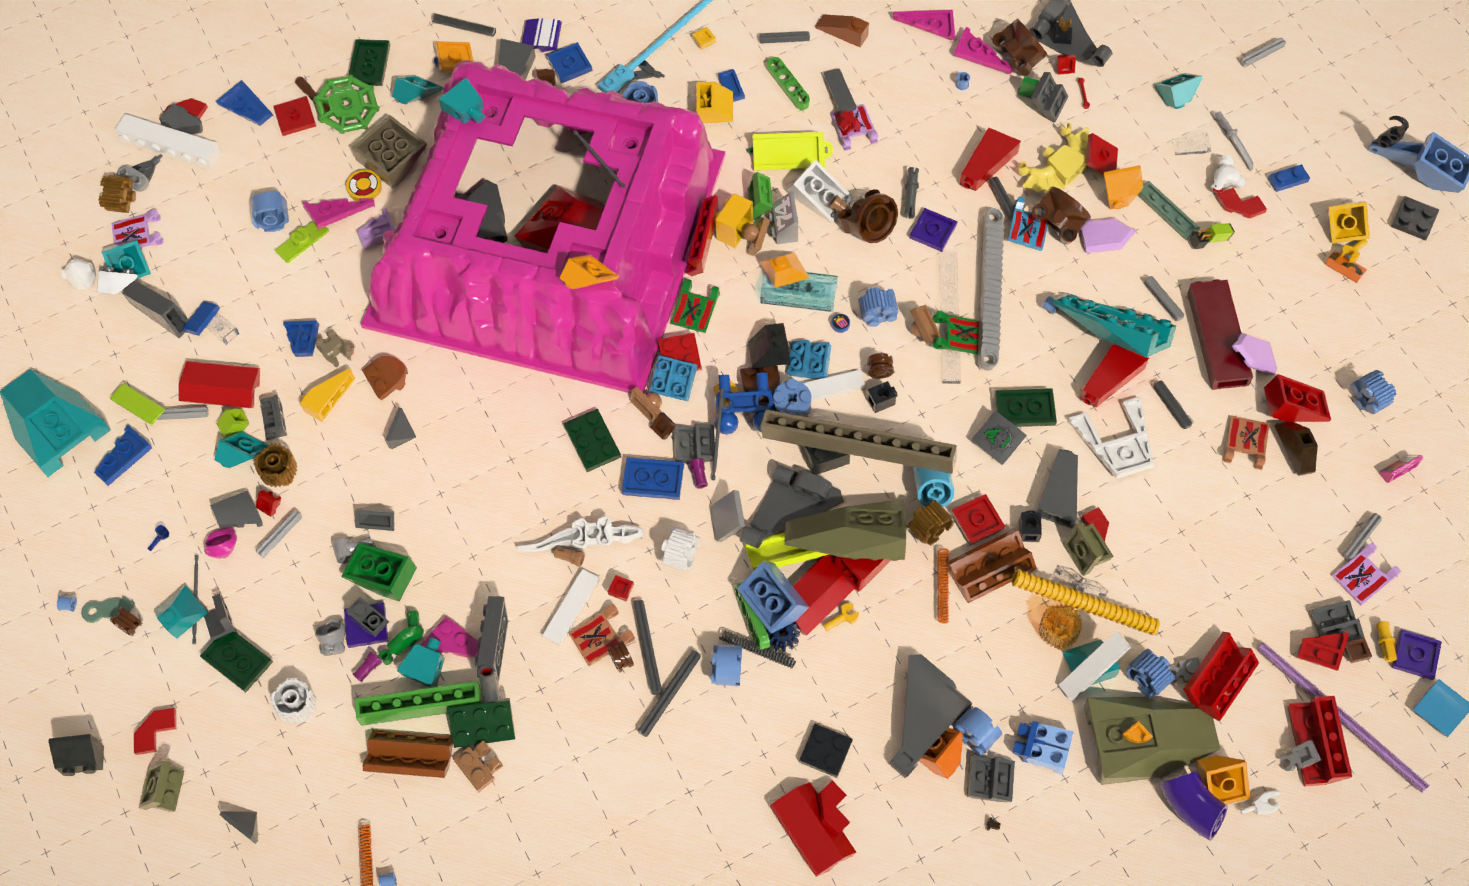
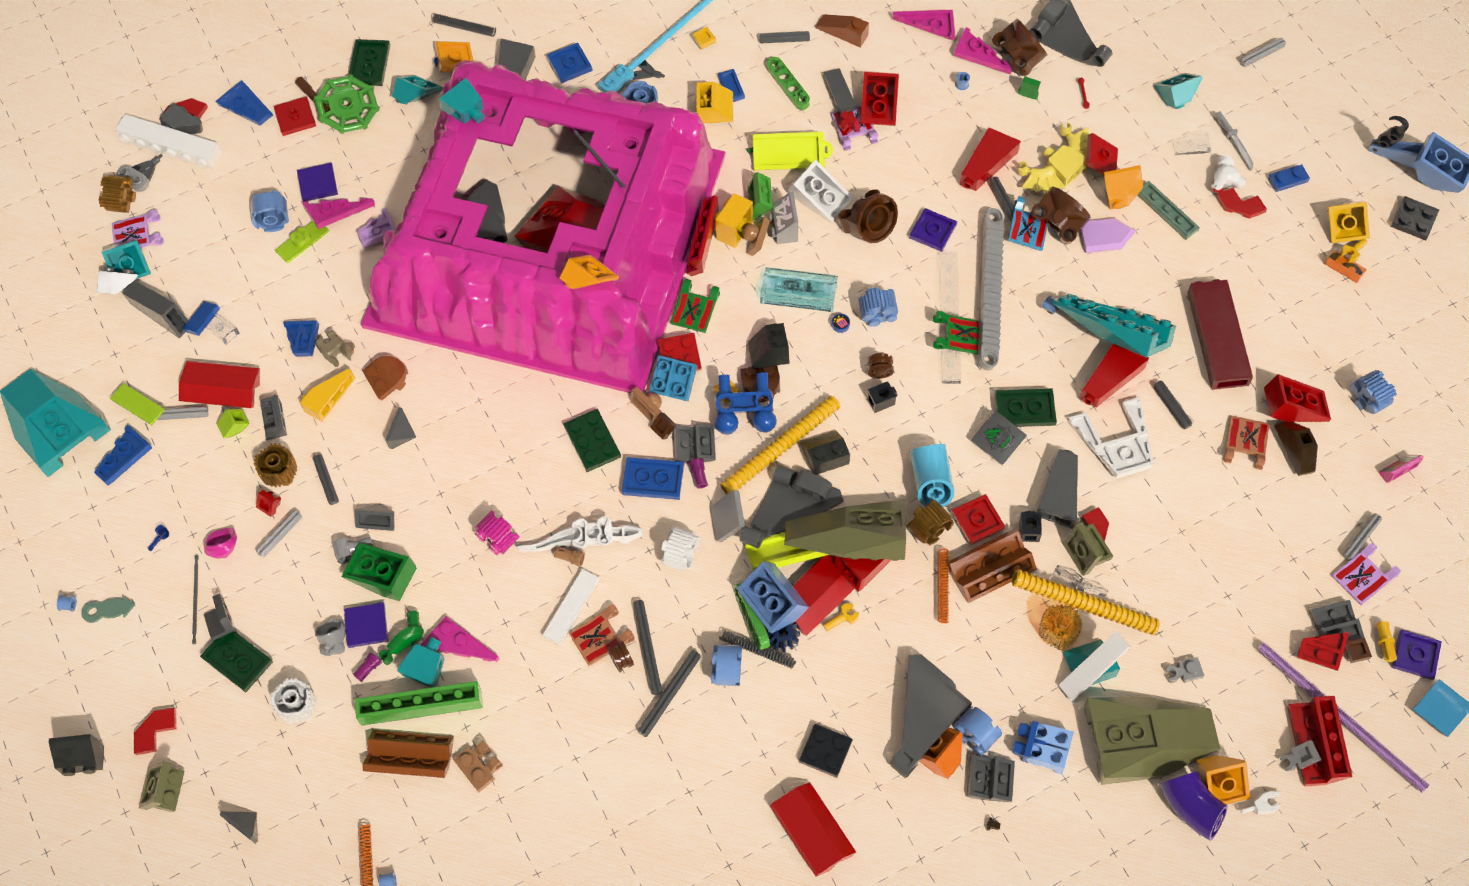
(79, 274): white helmet -> none
(126, 621): reddish brown wheel -> none
(180, 612): teal slope -> none
(236, 511): dark grey slope -> none
(238, 449): teal slope -> none
(317, 182): none -> dark purple tile
(325, 479): none -> dark grey axle
(363, 185): tile -> none
(366, 617): dark grey slope -> none
(389, 151): dark tan slope -> none
(480, 722): dark green plate -> none
(491, 646): dark grey hinge -> none
(496, 533): none -> dark pink brick
(542, 33): dark purple slope -> none
(547, 75): reddish brown plate -> none
(620, 588): red tile -> none
(717, 434): dark grey piece -> none
(780, 445): none -> yellow piece
(784, 269): light orange slope -> none
(791, 391): medium blue brick -> none
(809, 359): dark azure slope -> none
(830, 815): red tile -> none
(835, 385): white tile -> none
(838, 204): medium nougat pin -> none
(859, 441): dark tan brick -> none
(879, 98): none -> red slope
(911, 191): dark grey pin -> none
(924, 324): medium nougat tile -> none
(1049, 97): dark grey slope -> none
(1063, 32): black piece -> none
(1066, 64): red tile -> none
(1137, 733): light orange tile -> none
(1150, 672): medium blue brick -> none
(1164, 298): light grey axle -> none
(1214, 233): piece -> none
(1220, 676): red slope -> none
(1257, 353): lavender tile -> none

